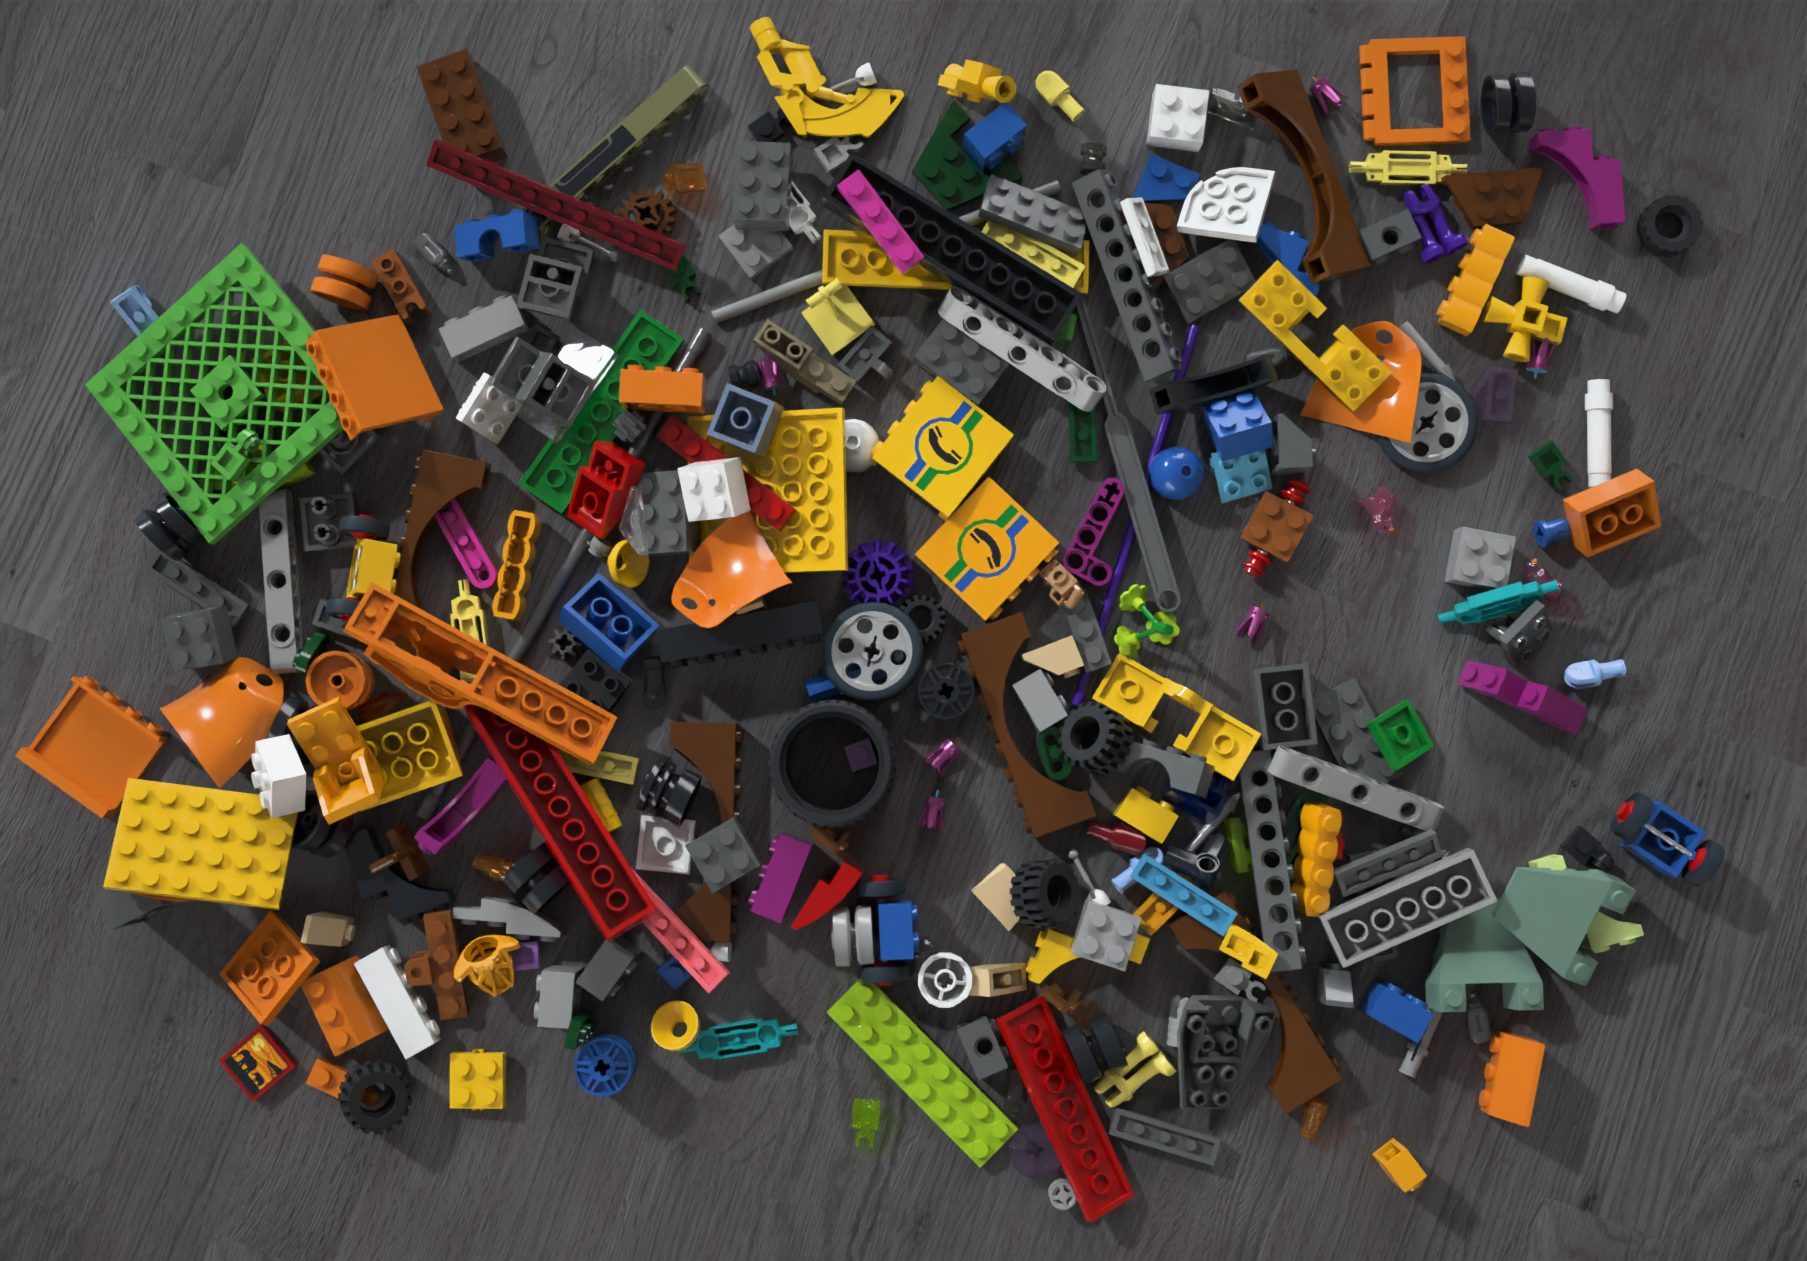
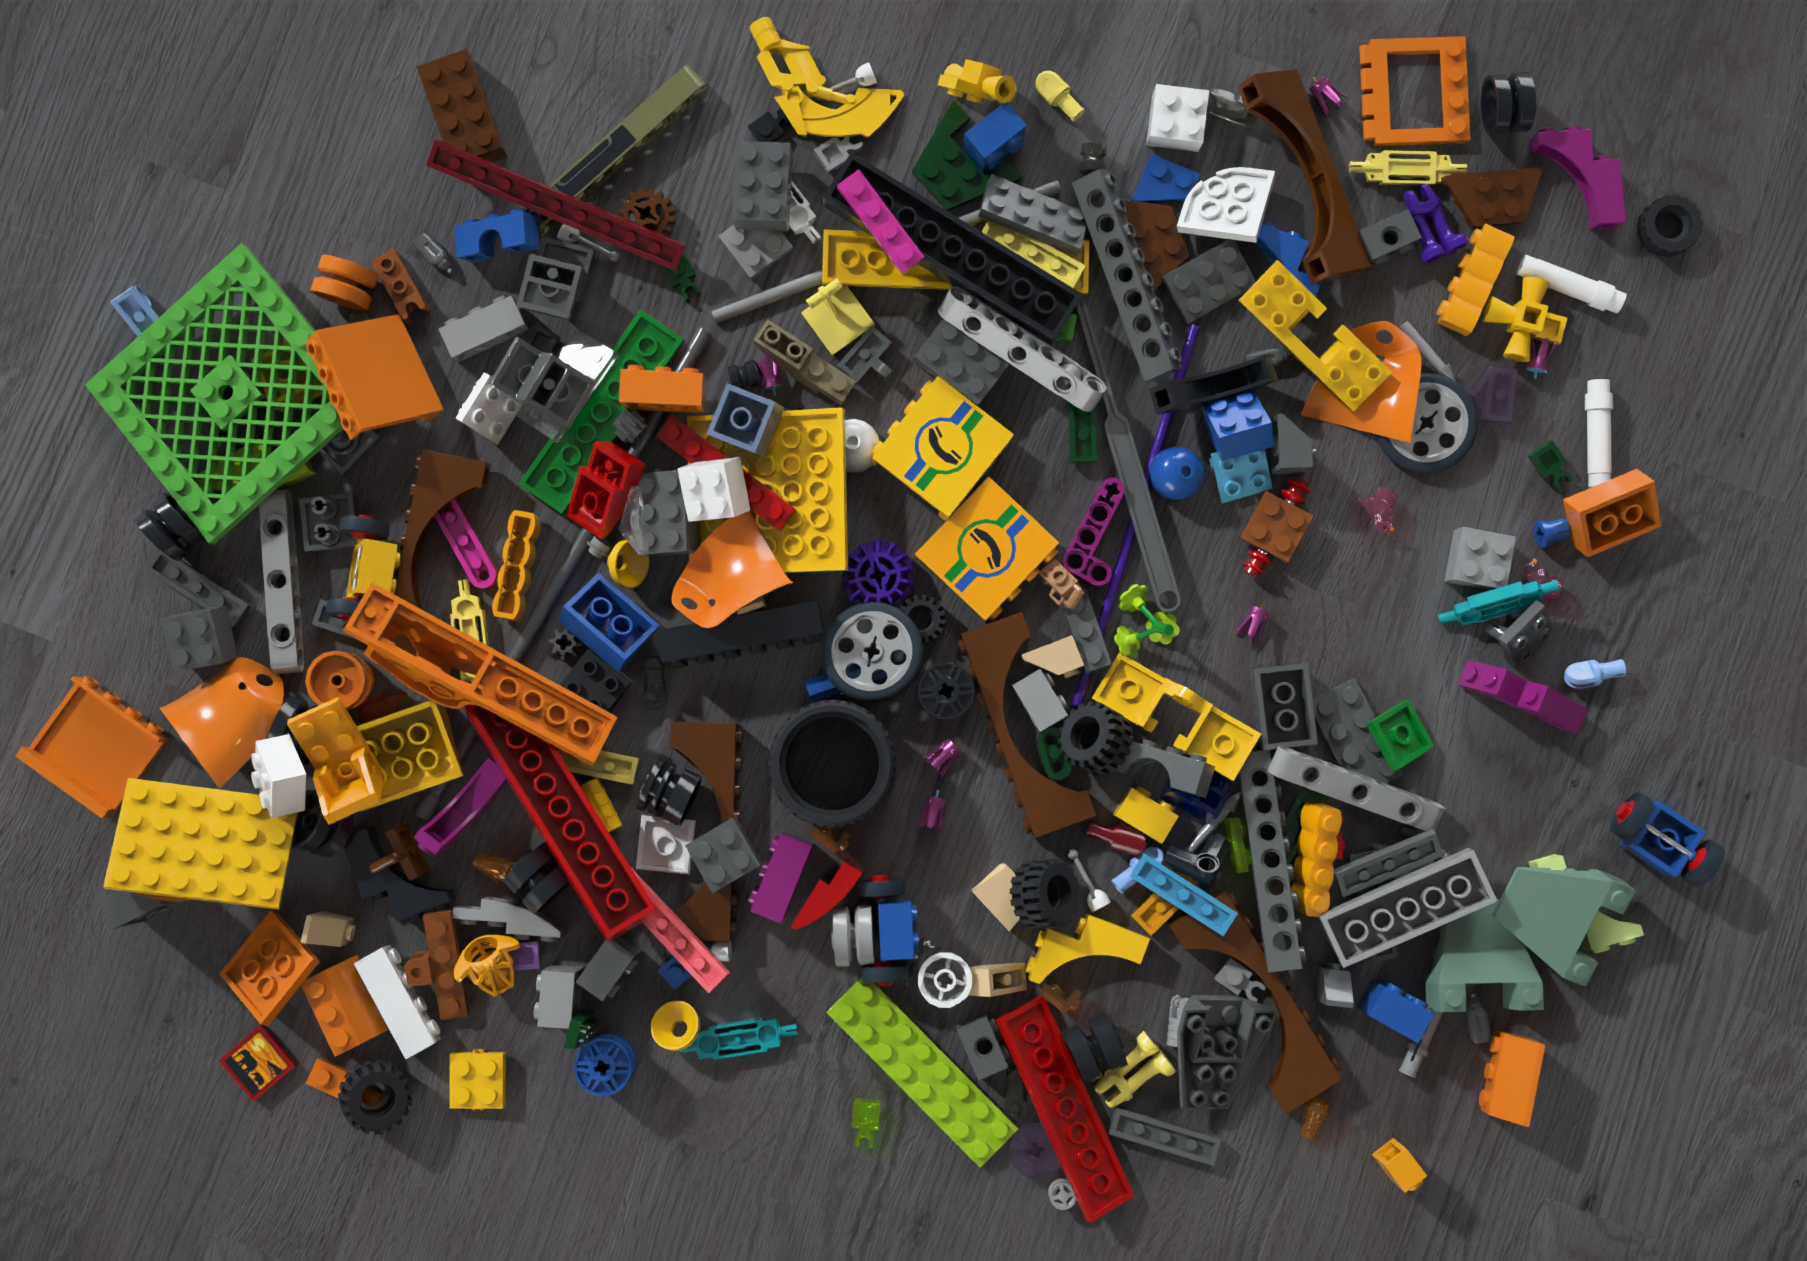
(231, 460): bright green plate -> none
(314, 647): dark green plate -> none
(684, 179): clear orange bracket -> none
(860, 755): medium lavender plate -> none
(1105, 935): light grey brick -> none
(1144, 237): white tile -> none
(1250, 950): yellow slope -> none
(1583, 847): black plate -> none

